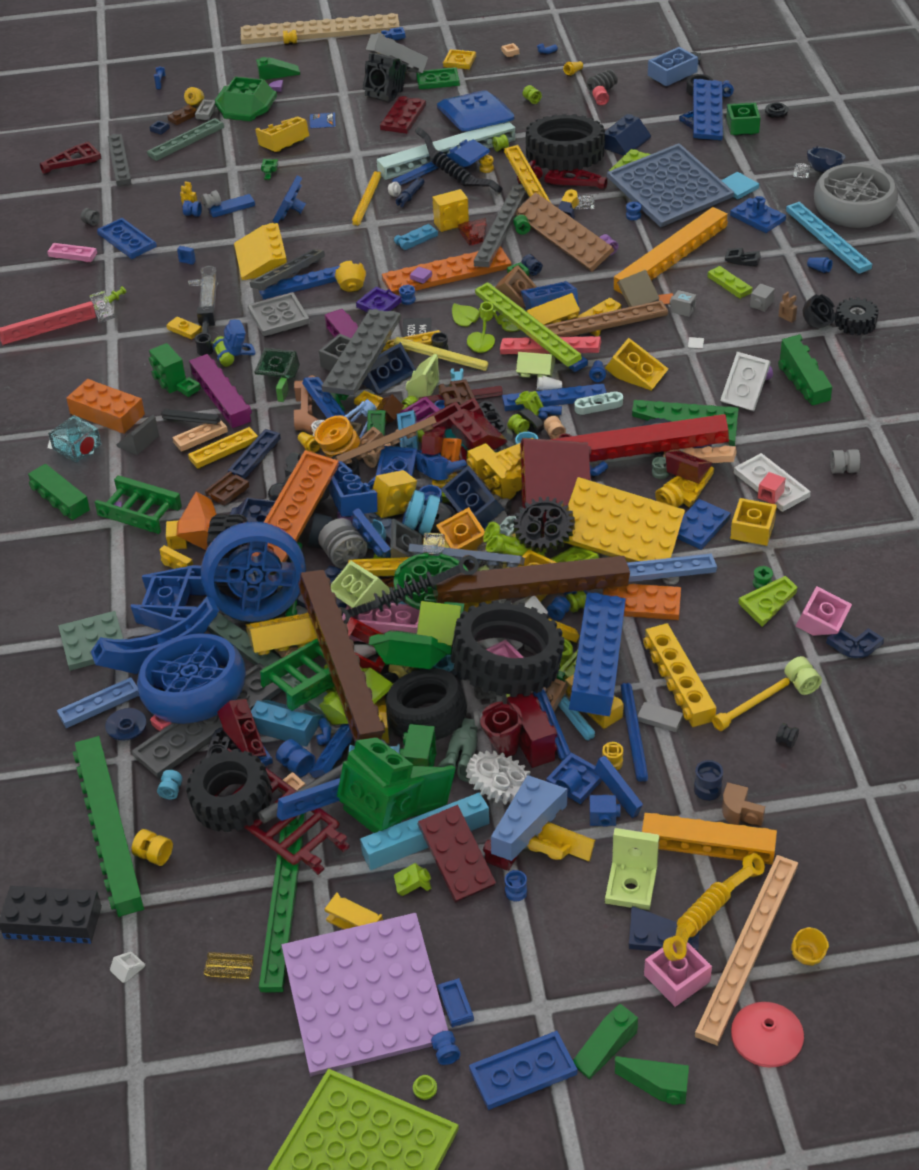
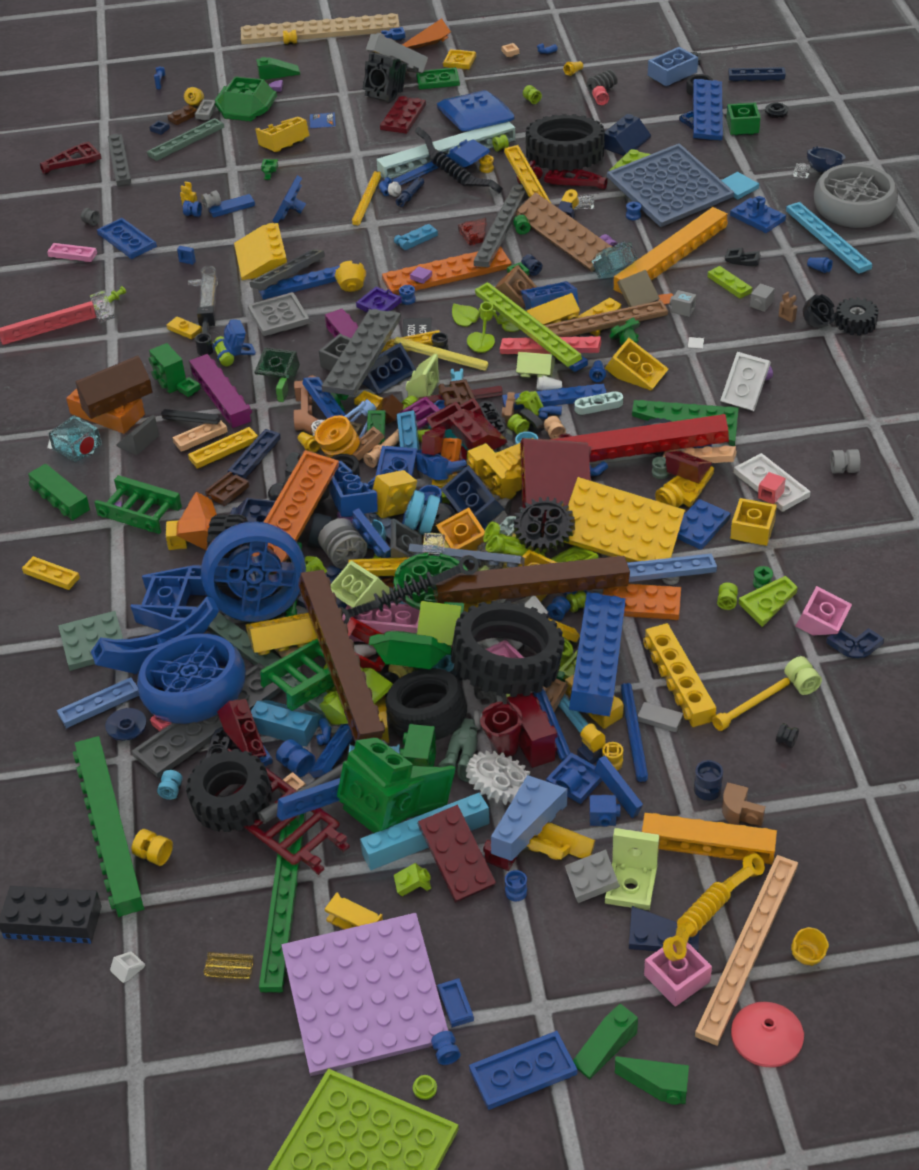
(50, 573): none -> yellow plate
(113, 387): none -> reddish brown slope
(173, 558): yellow plate -> none
(314, 564): none -> lime bracket
(383, 186): none -> blue arm
(392, 438): medium nougat plate -> none
(431, 35): none -> orange wedge
(450, 210): yellow brick -> none
(508, 411): none -> medium nougat plate
(591, 744): none -> yellow leg
(592, 876): none -> light grey plate
(614, 258): none -> clear light blue brick
(626, 331): none -> green plate
(727, 89): blue cone -> none
(727, 596): none -> lime wheel
(762, 74): none -> dark blue plate
(804, 370): green wedge -> none

